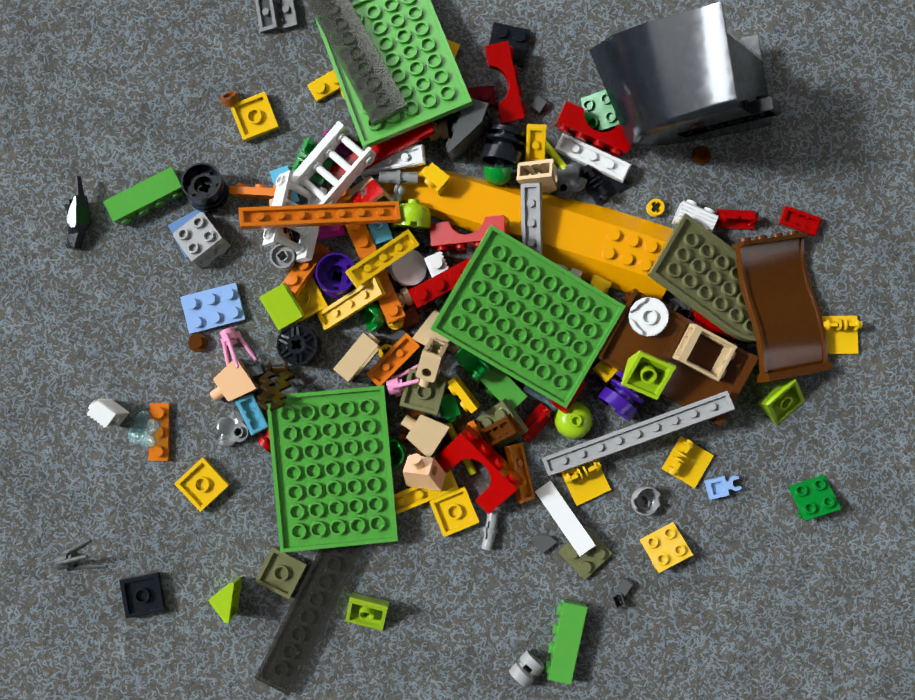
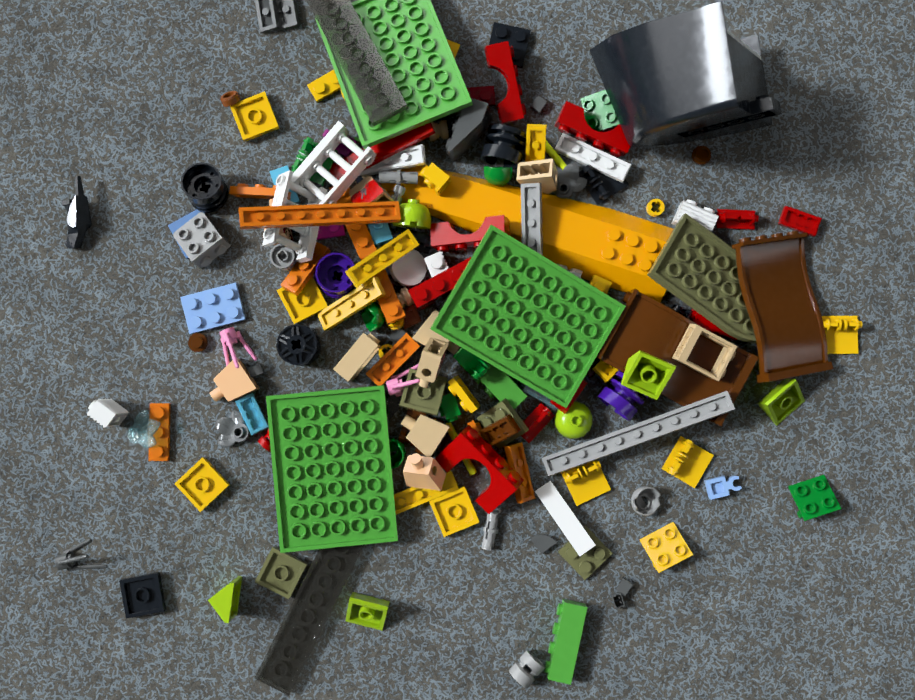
(144, 196): bright green brick -> none
(282, 306): lime slope -> none
(284, 376): dark brown piece -> none
(648, 316): white tile -> none

